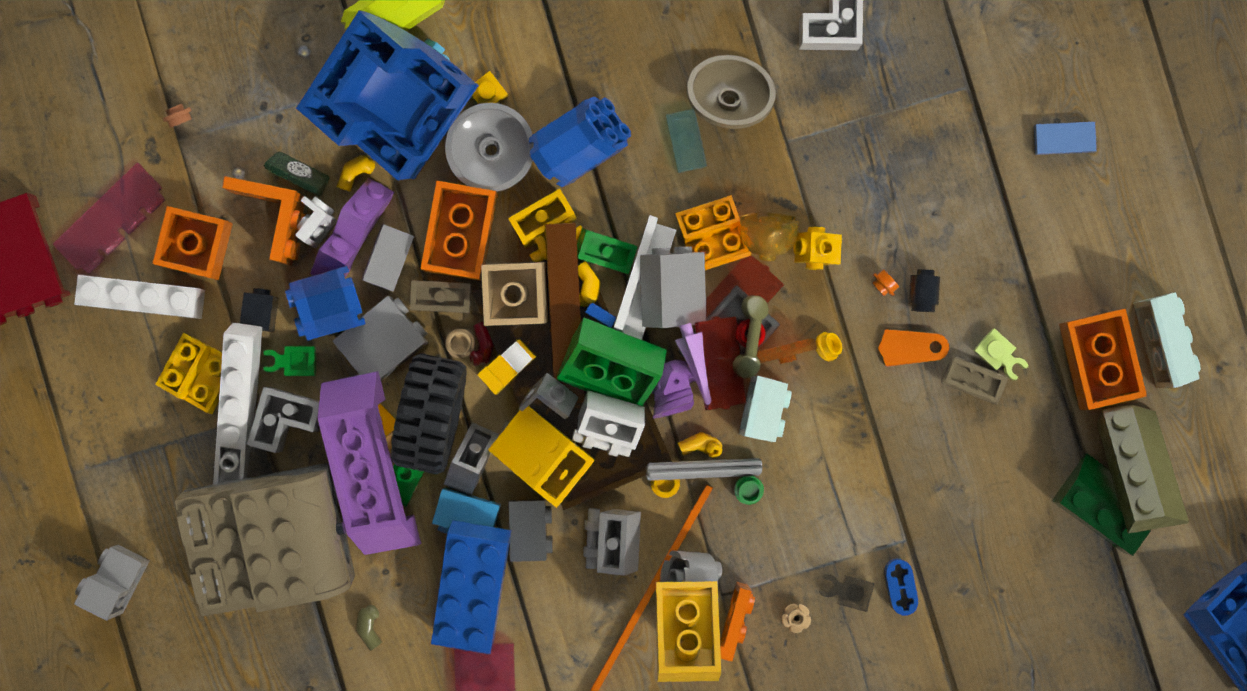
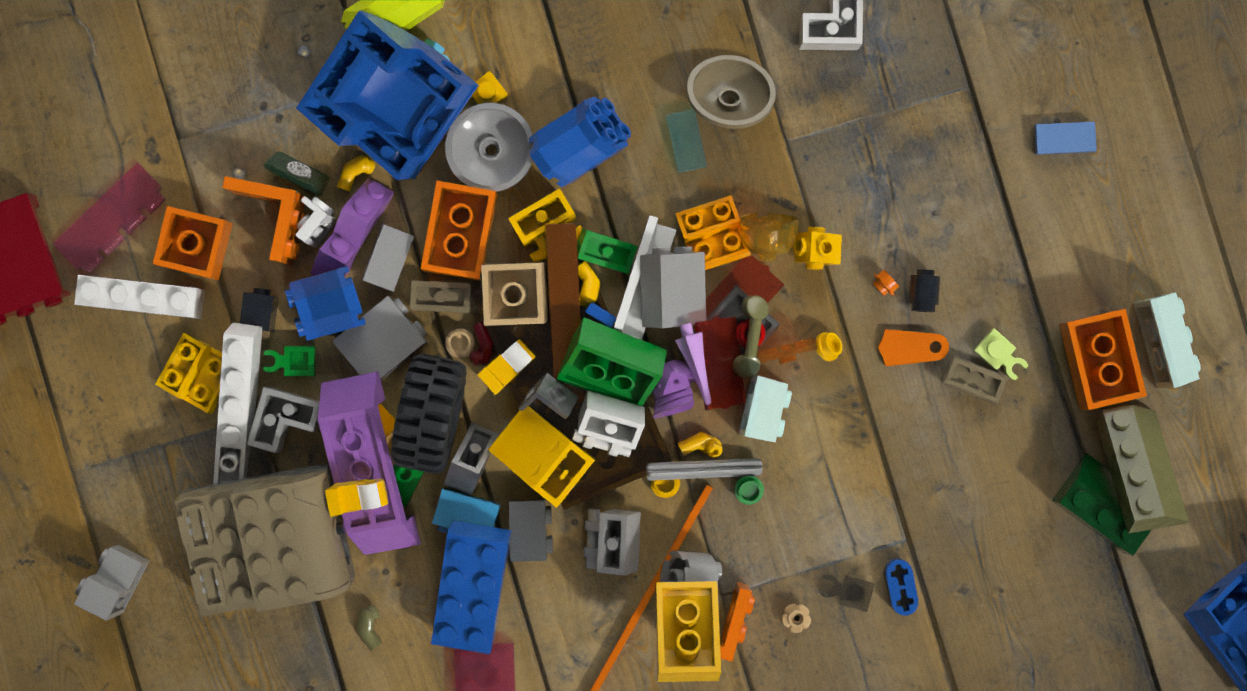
(177, 115): nougat plate -> none
(356, 496): none -> yellow leg

